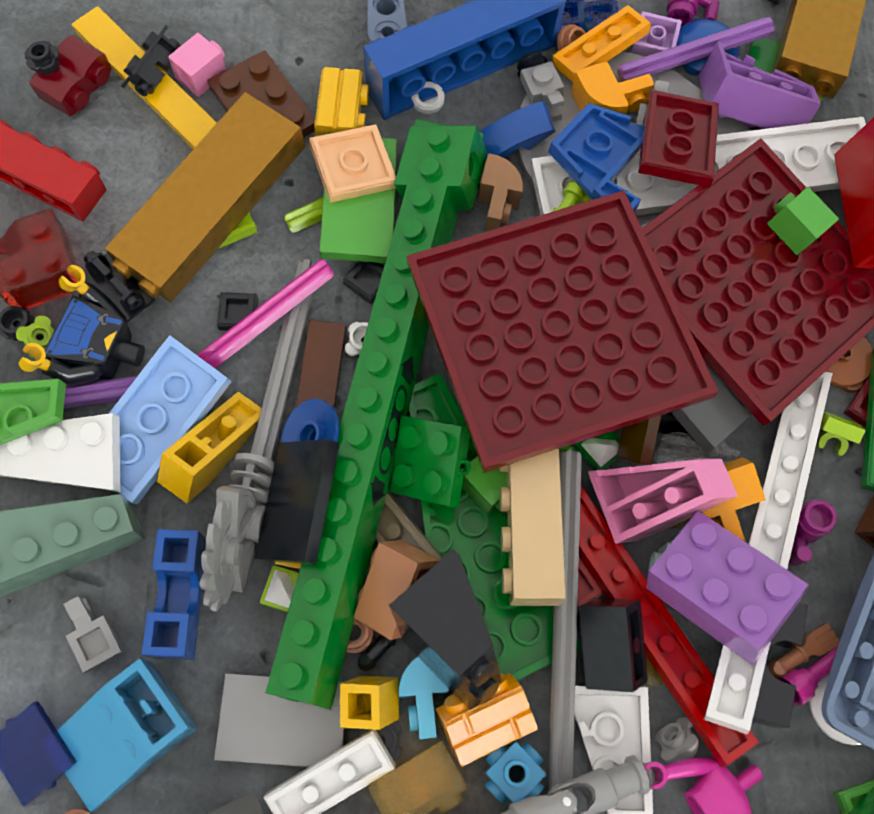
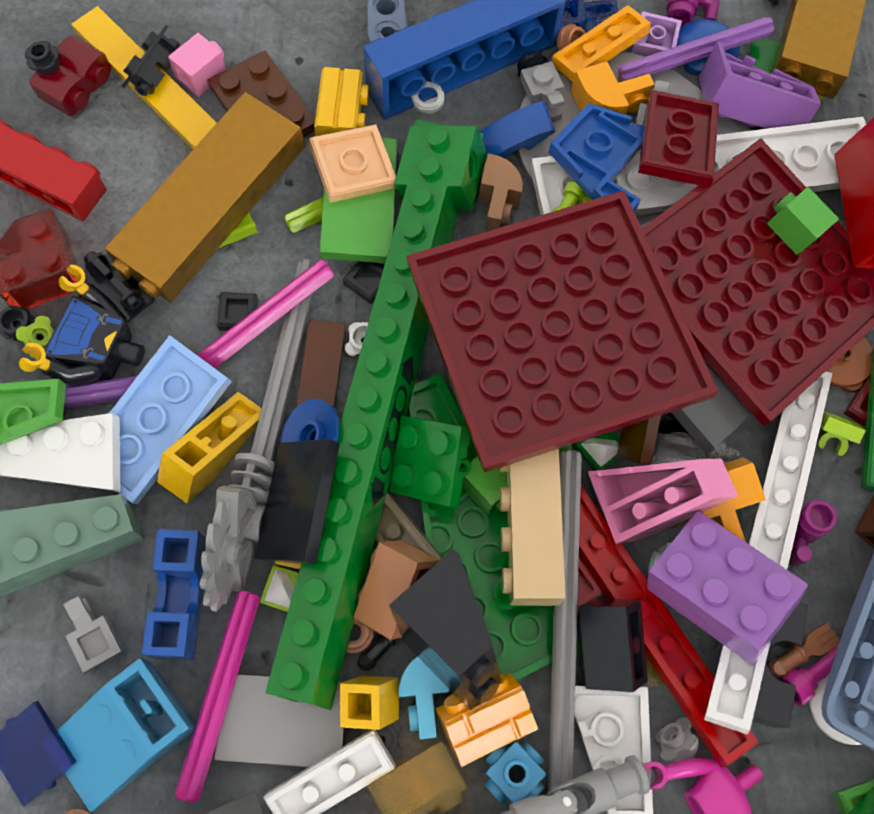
(217, 697): none -> dark pink axle

